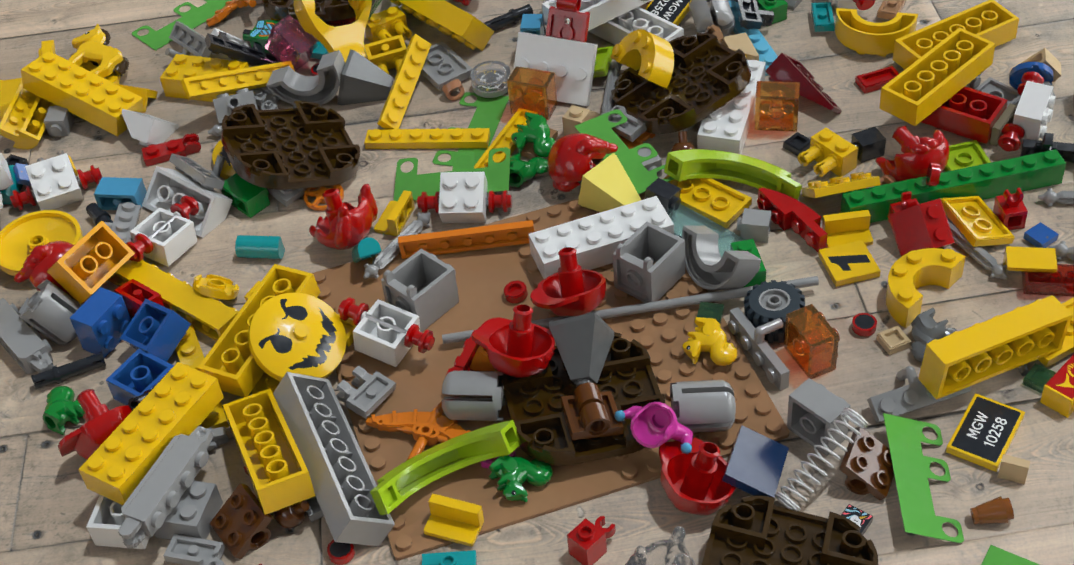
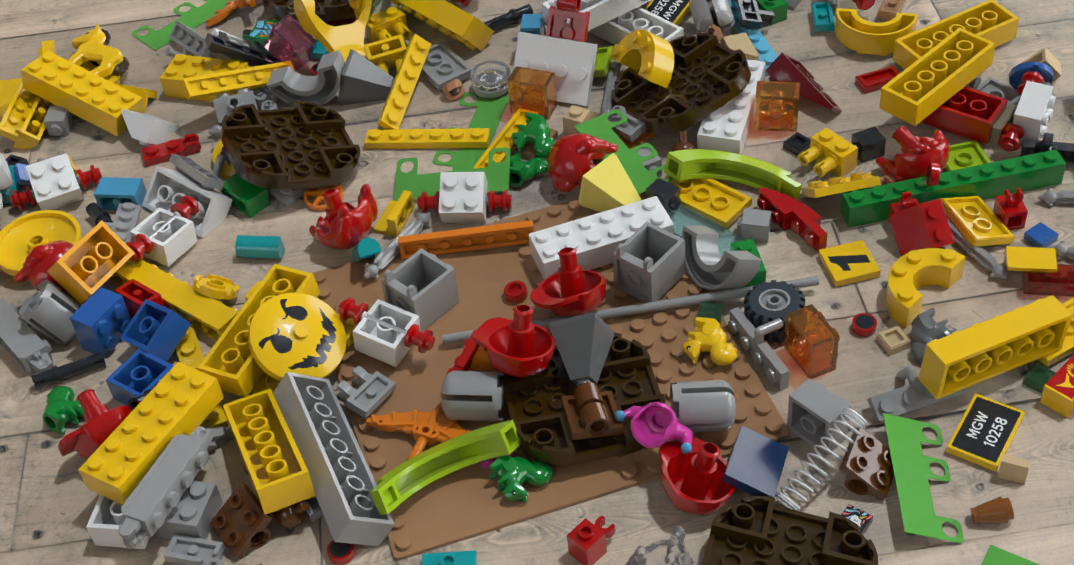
(454, 520): yellow panel -> none
(847, 228): yellow panel -> none

